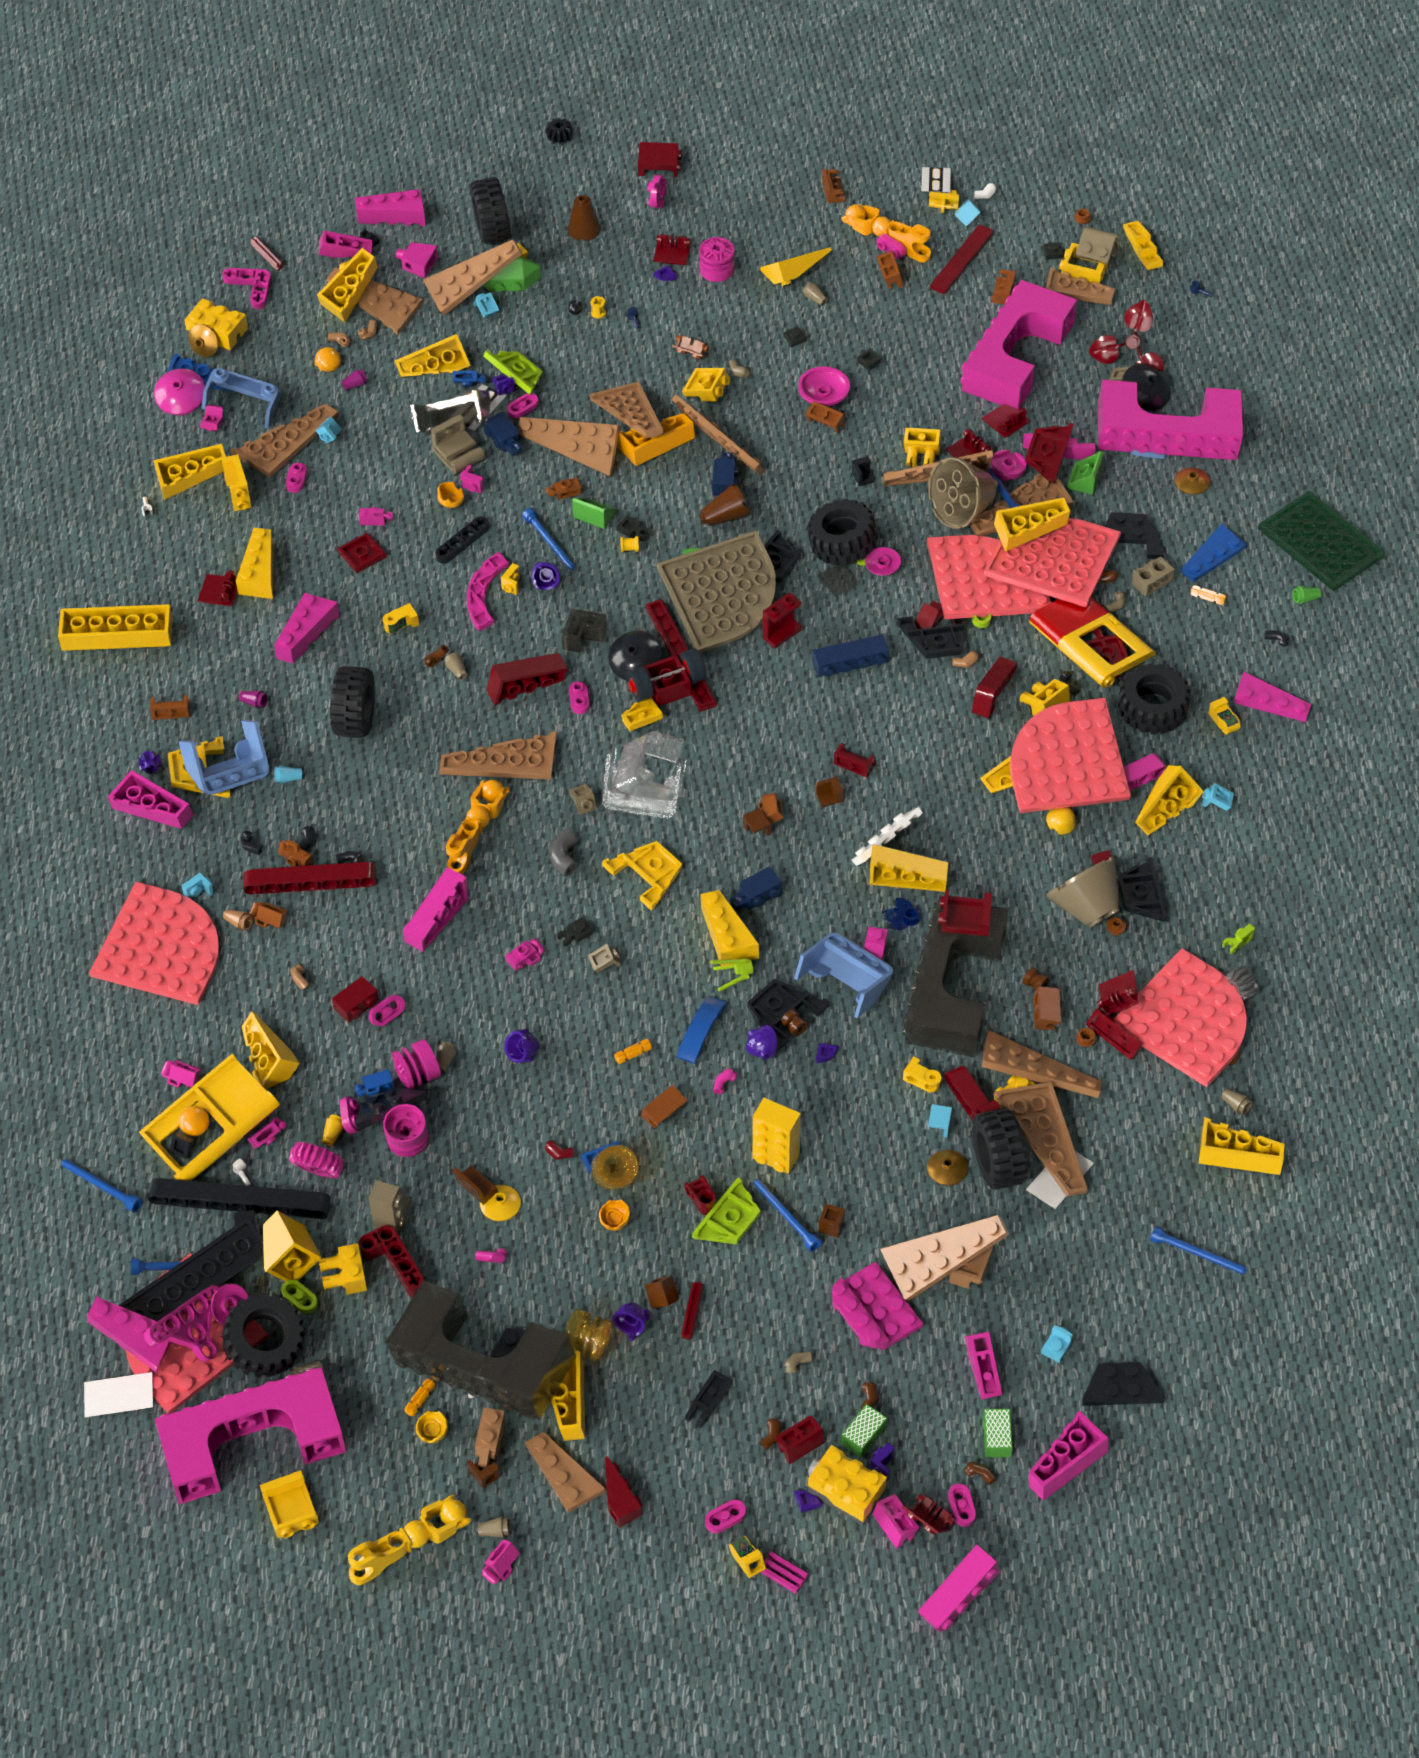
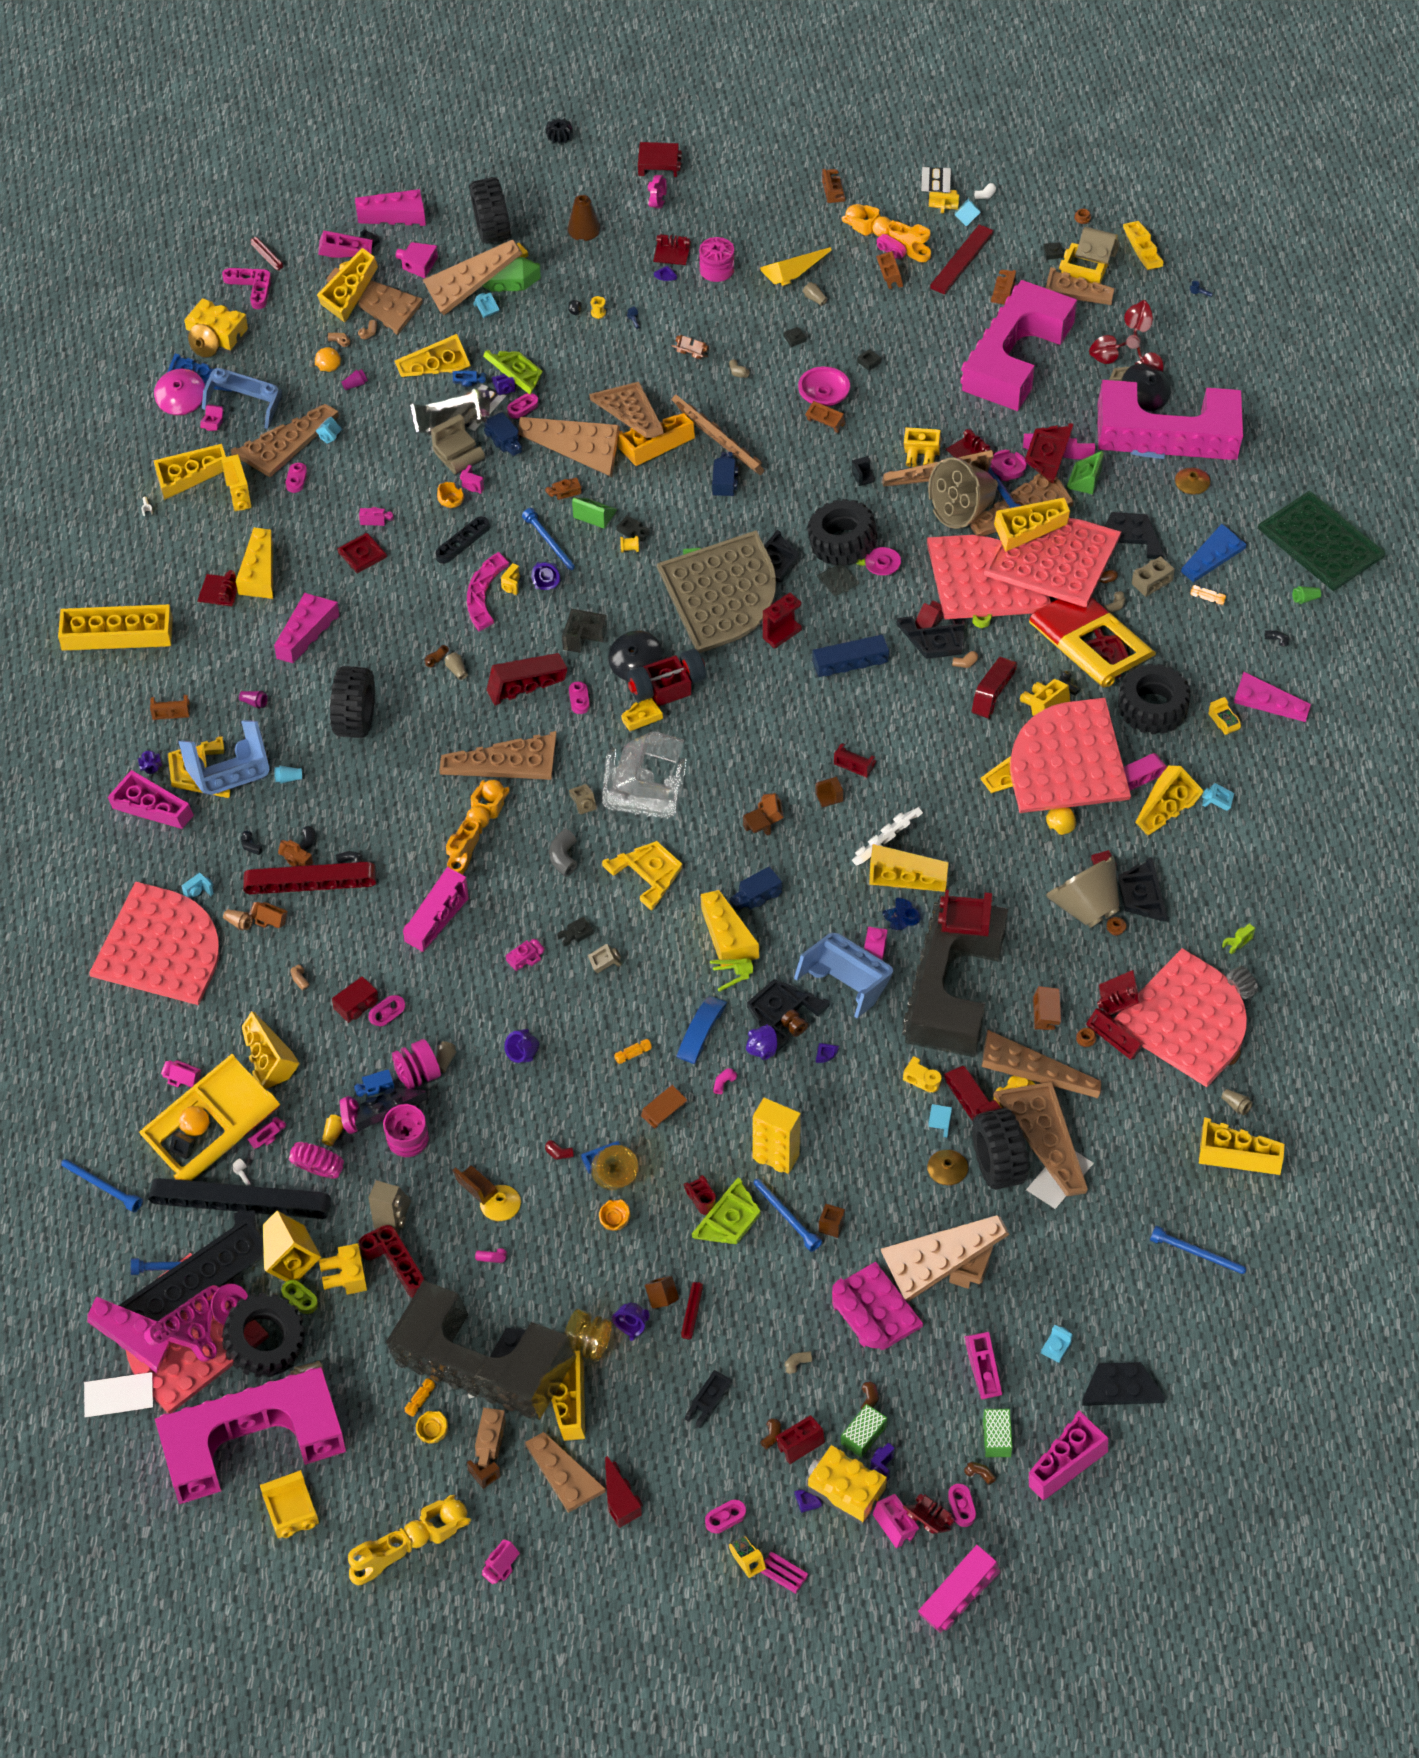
(400, 618): yellow leg -> none
(496, 1527): dark tan cone -> none
(675, 645): dark red tile -> none
(707, 383): yellow plate -> none
(725, 507): reddish brown cone -> none
(1006, 419): dark red hinge -> none
(1034, 979): reddish brown wheel -> none

